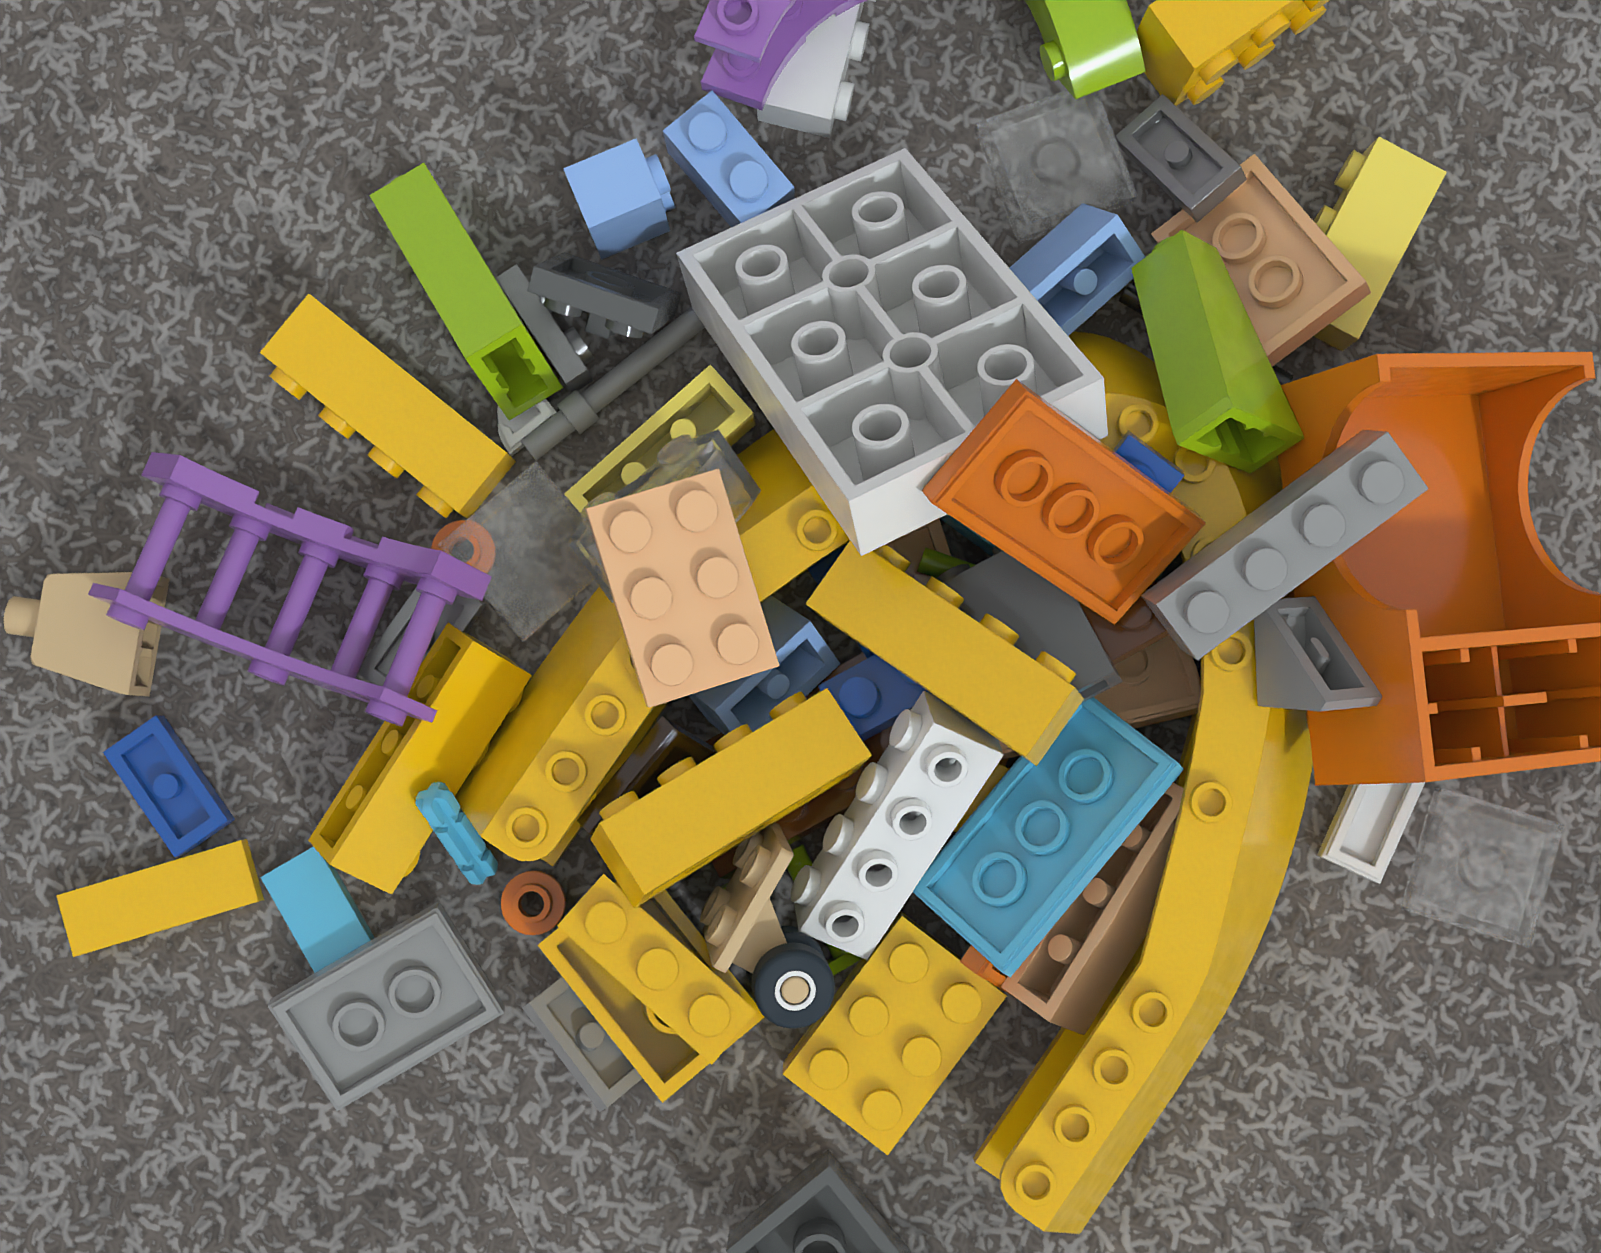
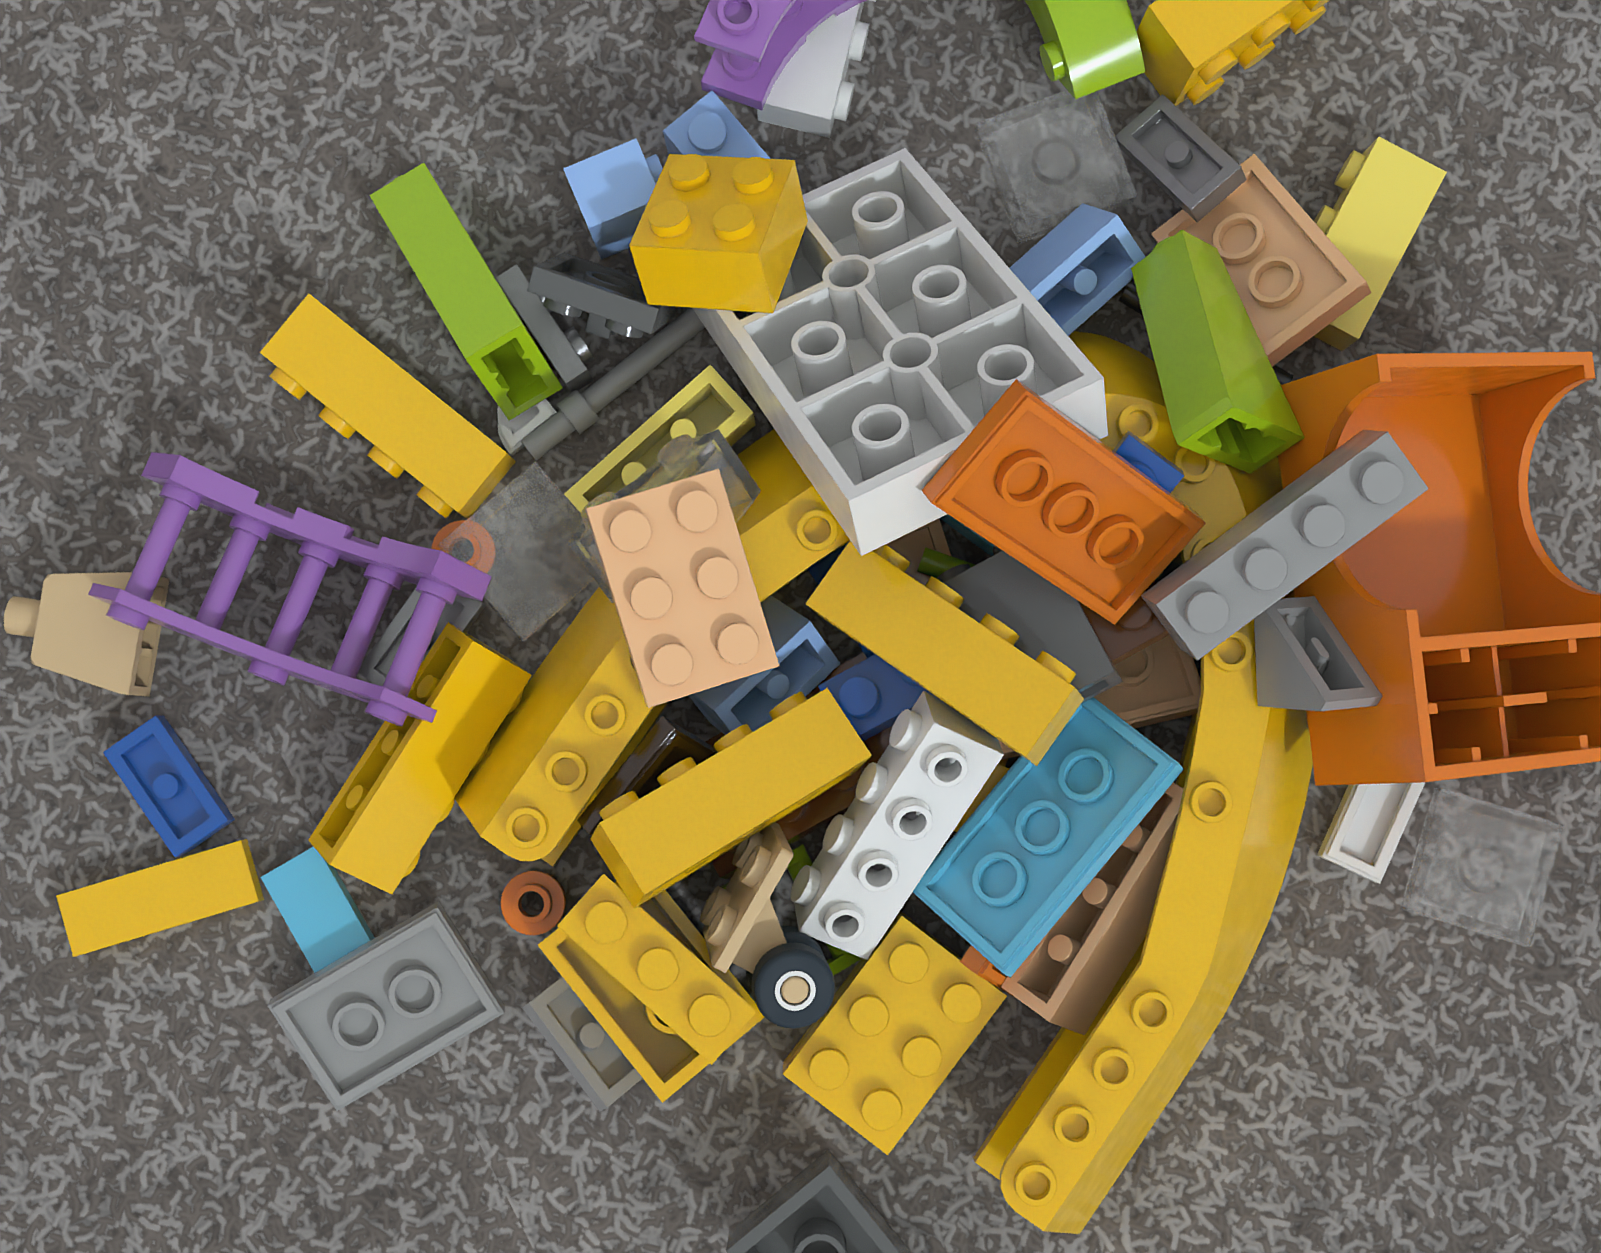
(456, 833): medium azure axle -> none
(720, 232): none -> yellow brick

